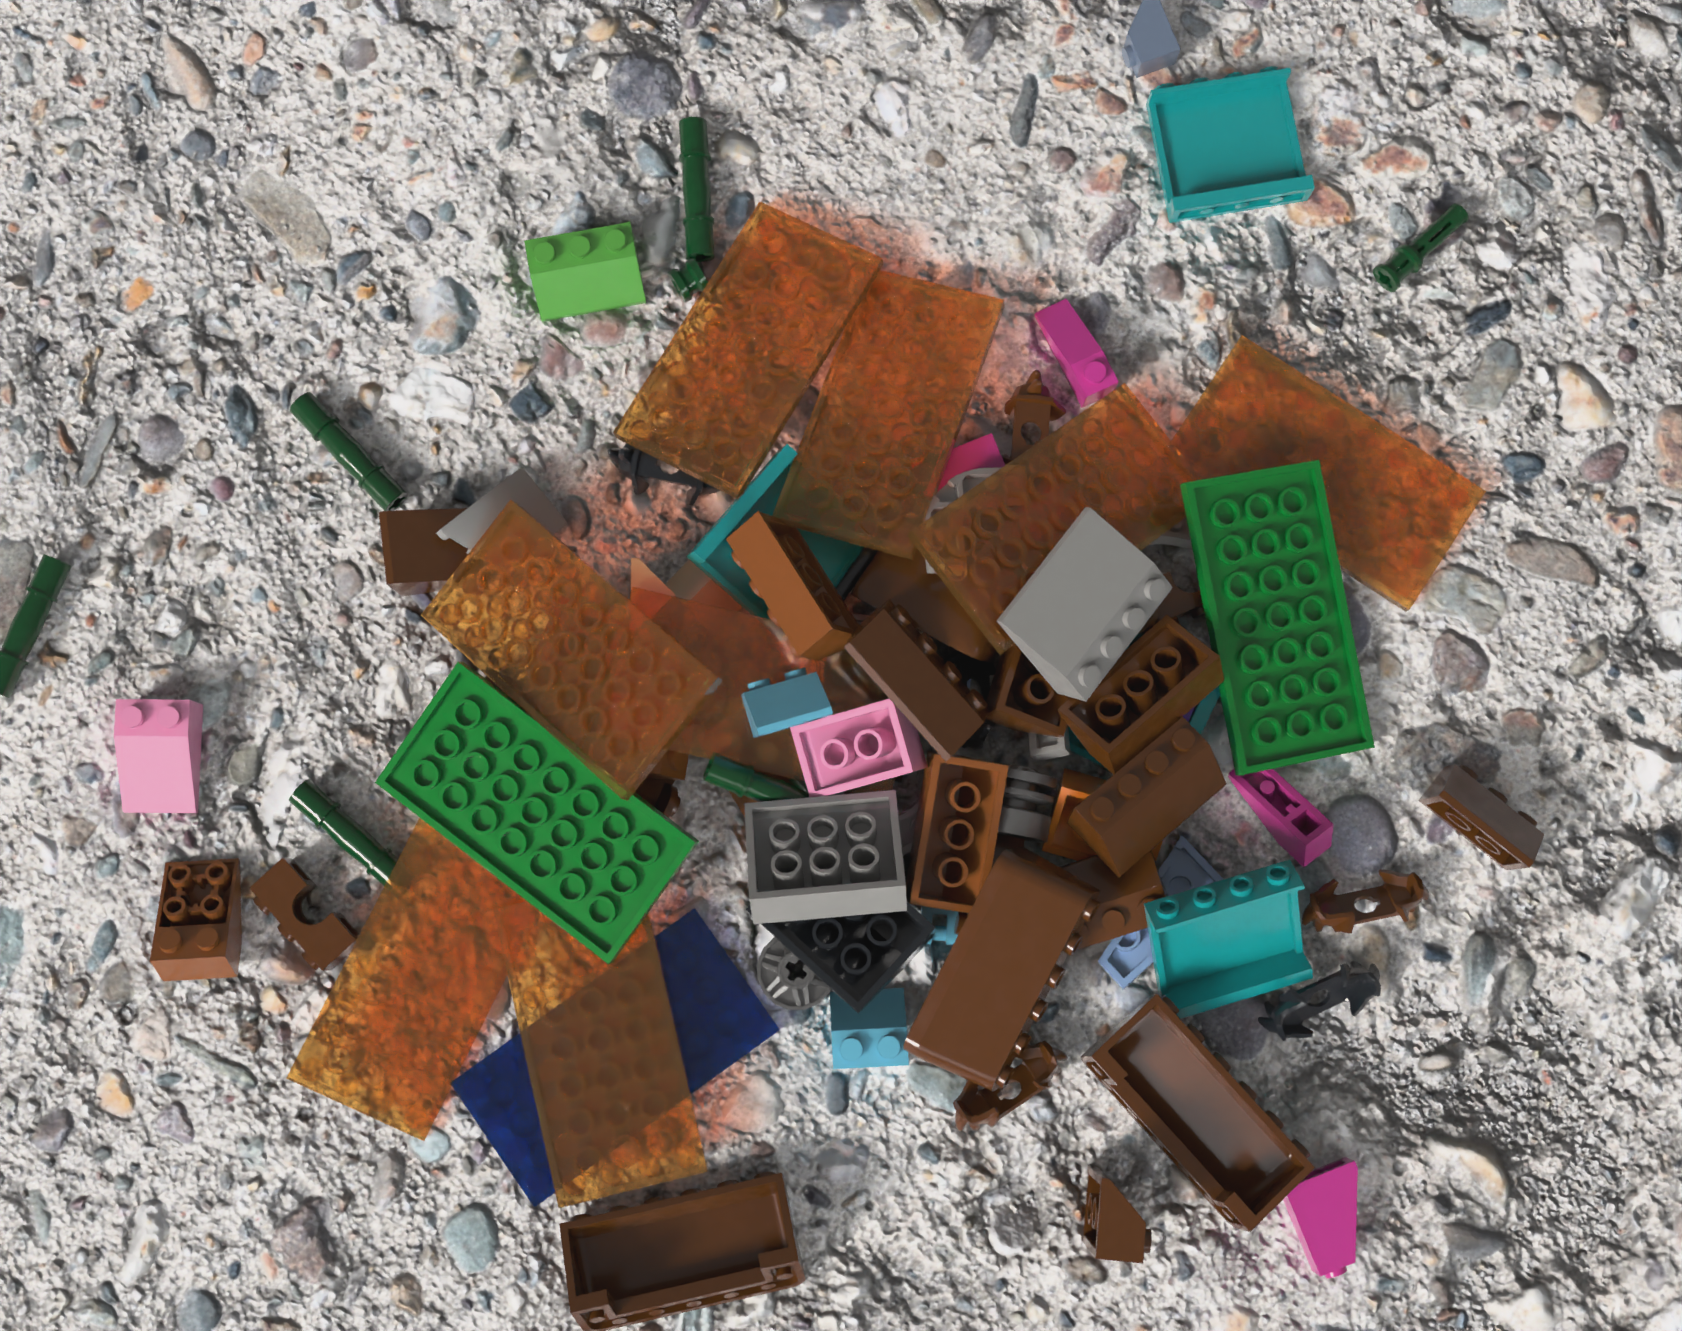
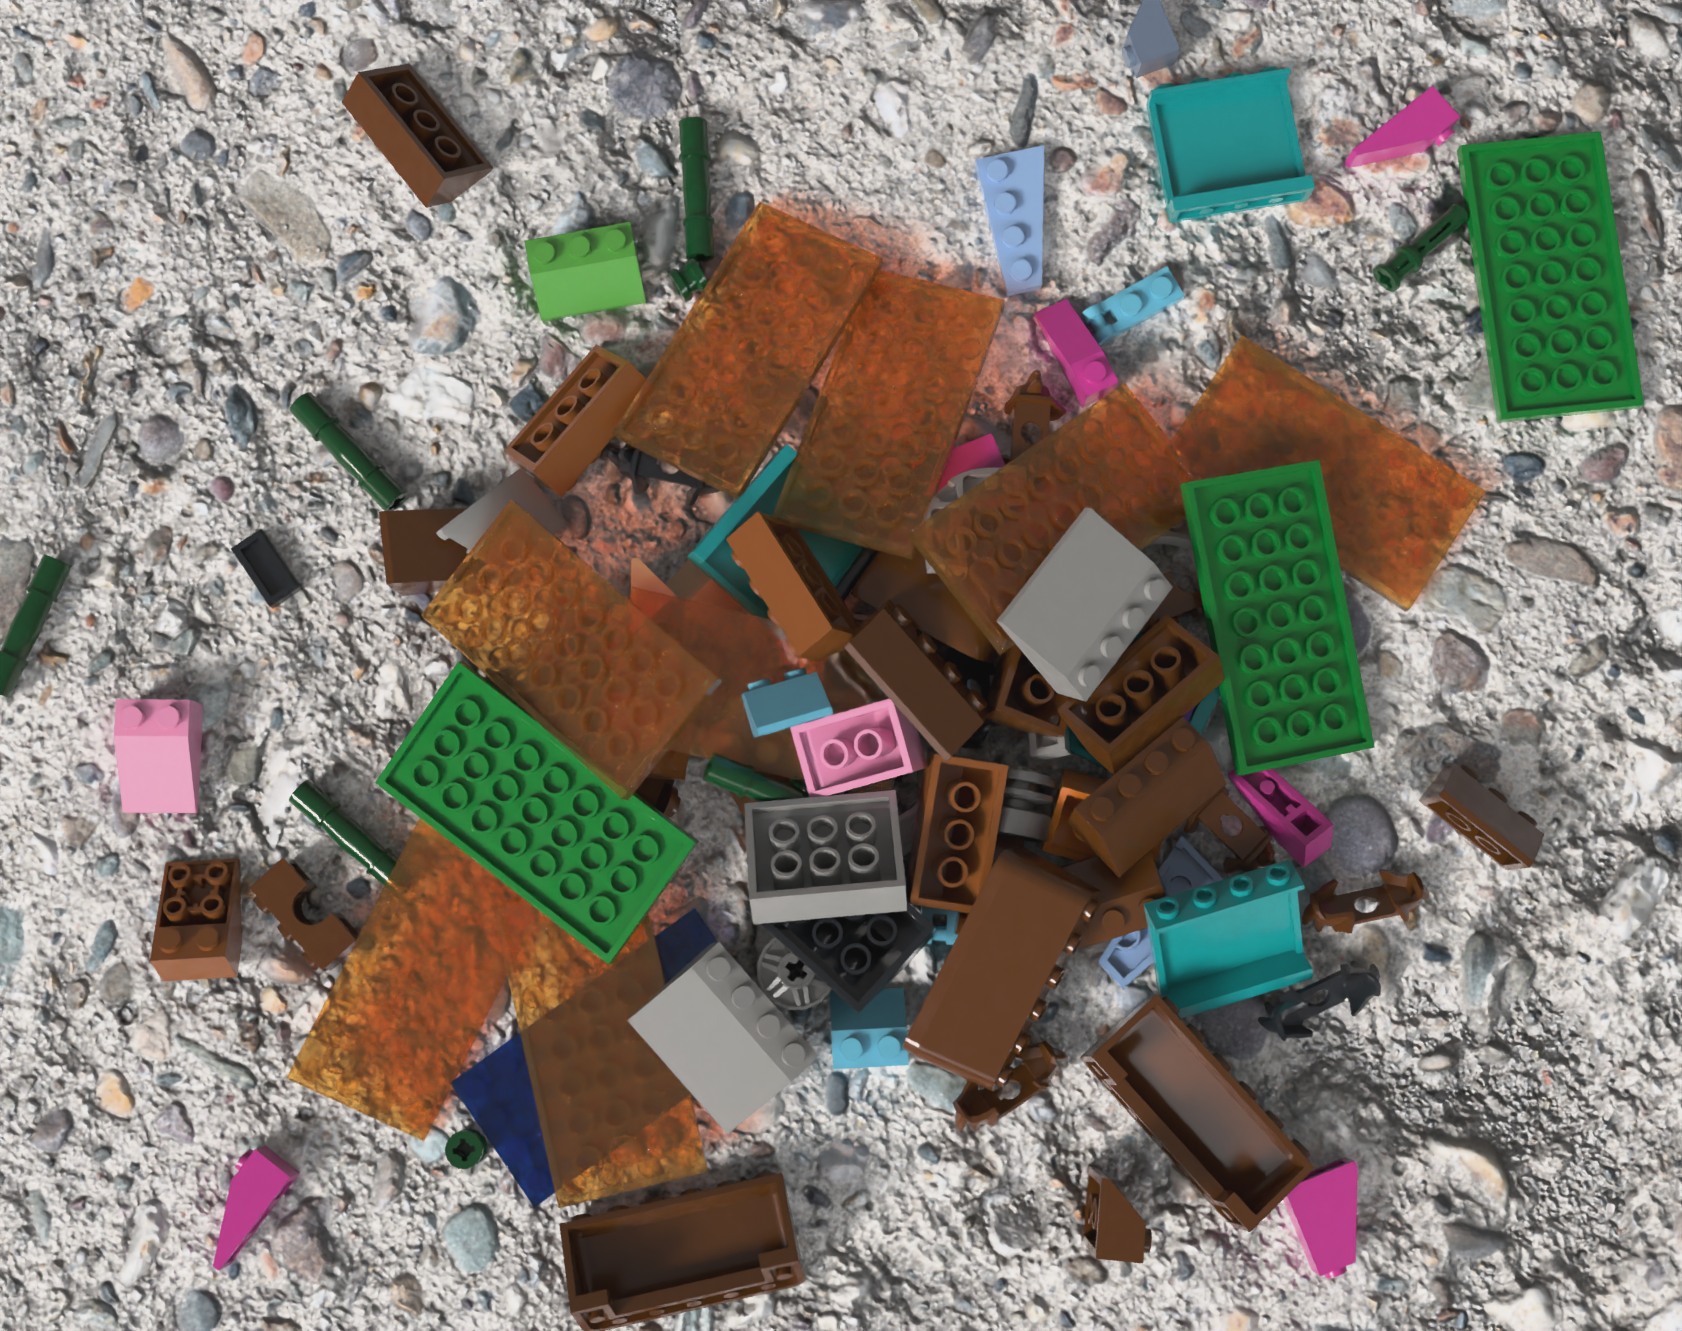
(251, 1197): none -> dark pink slope
(267, 568): none -> black tile
(415, 133): none -> reddish brown slope
(473, 1147): none -> dark green wheel
(577, 420): none -> dark orange slope
(722, 1037): none -> light grey slope
(1014, 208): none -> light blue wing
(1134, 305): none -> medium azure plate
(1251, 846): none -> reddish brown piece
(1411, 131): none -> dark pink slope
(1549, 277): none -> green plate

